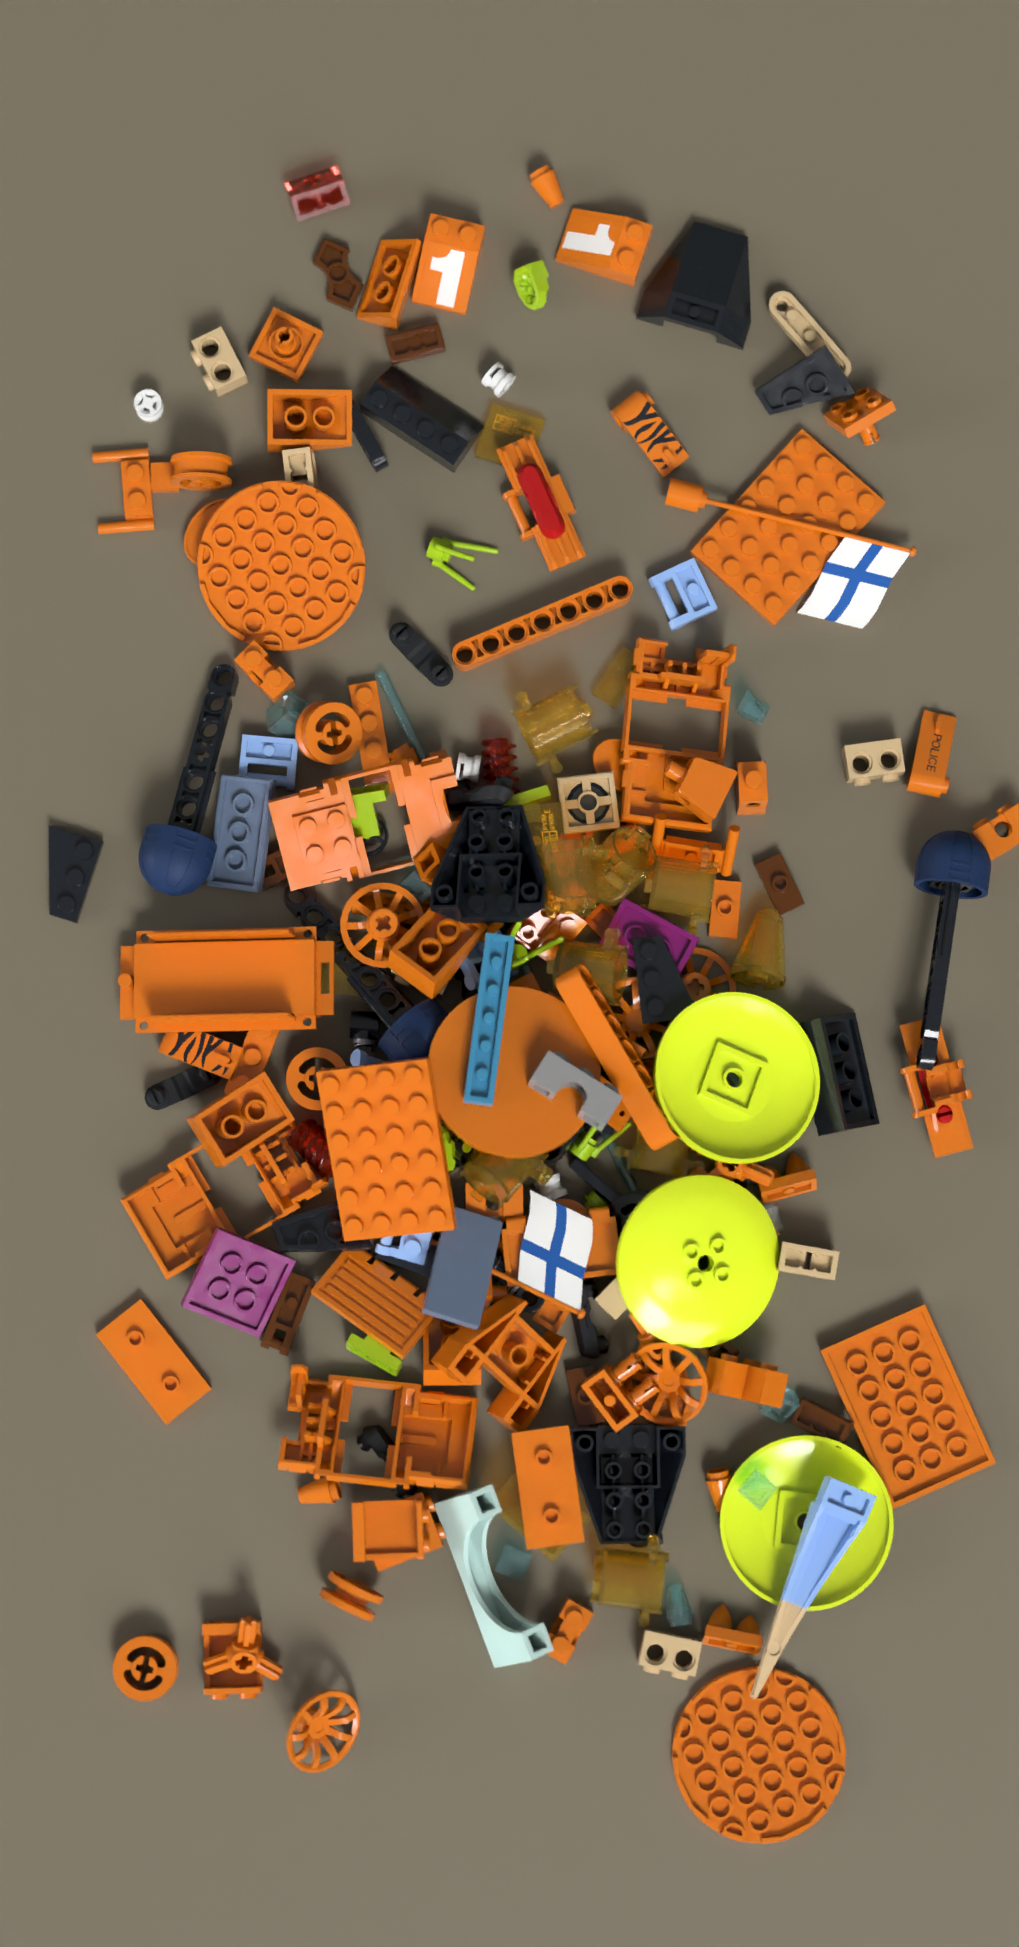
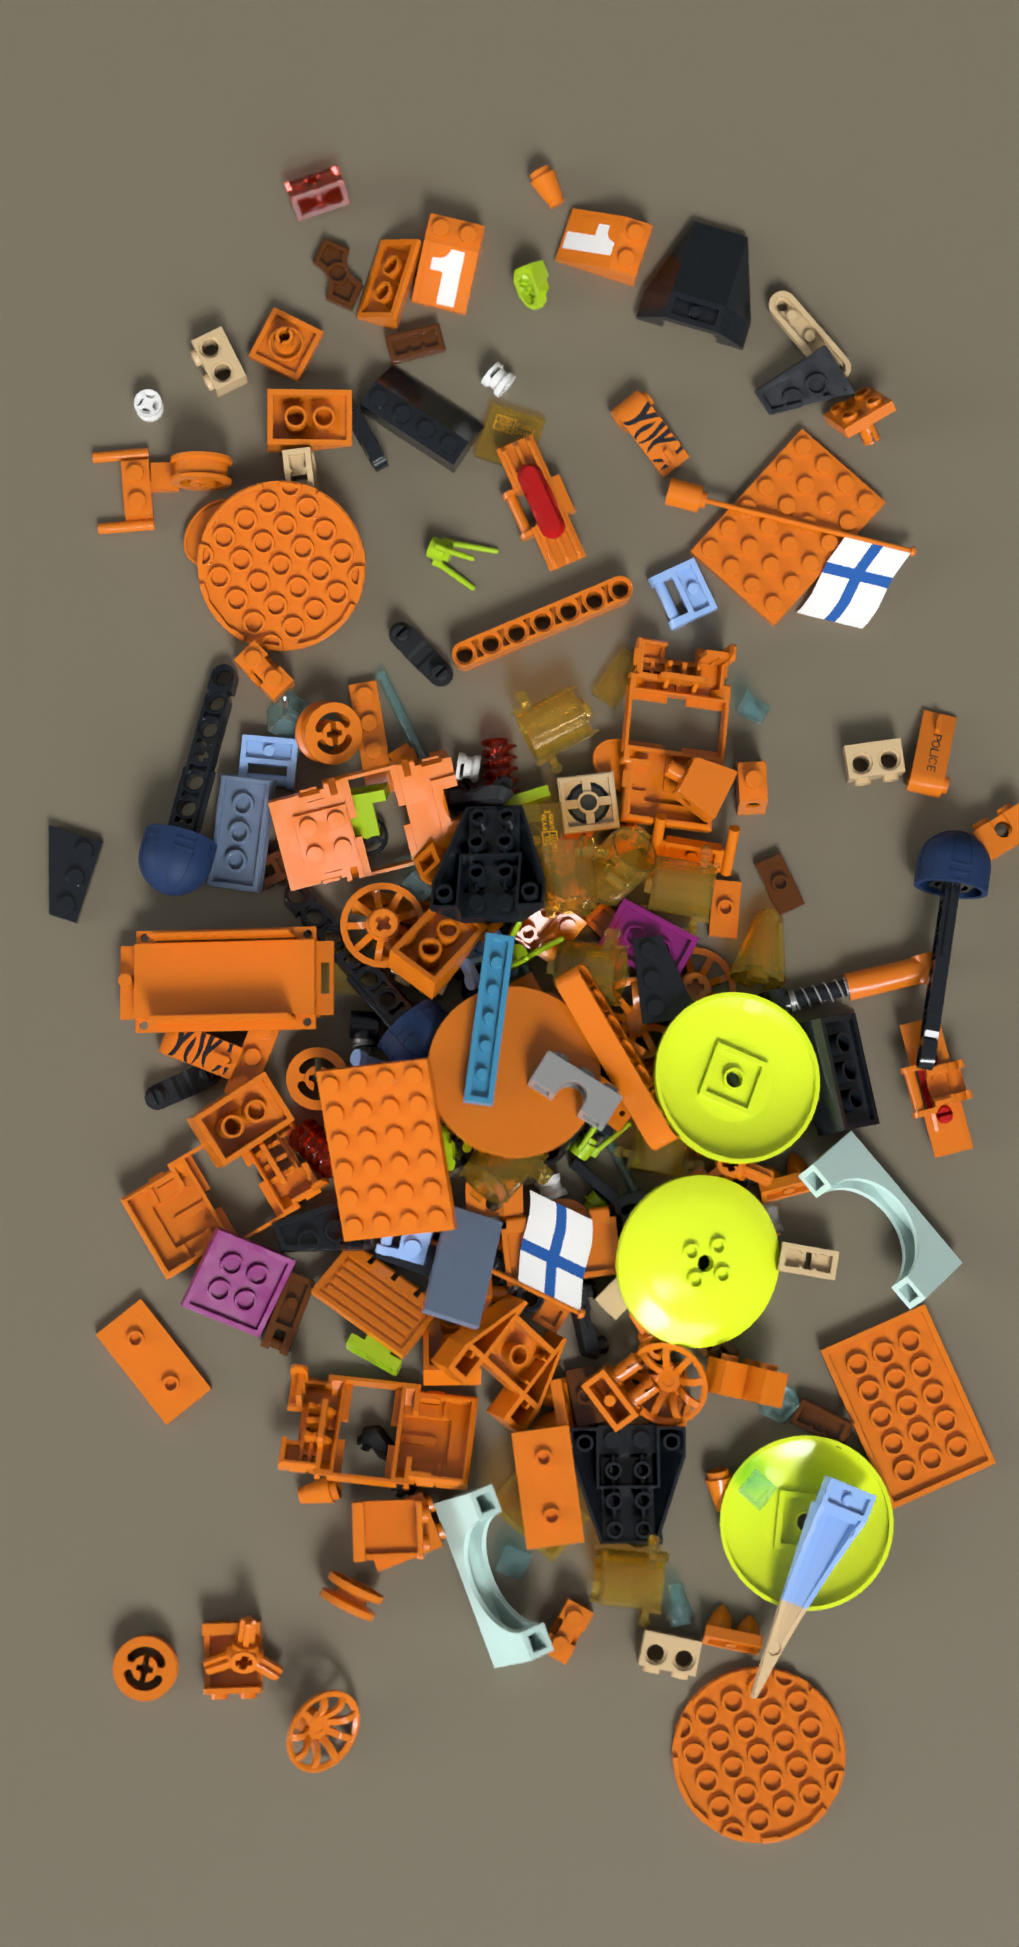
(559, 1398): none -> orange tile
(856, 984): none -> orange piece
(925, 1254): none -> light aqua arch

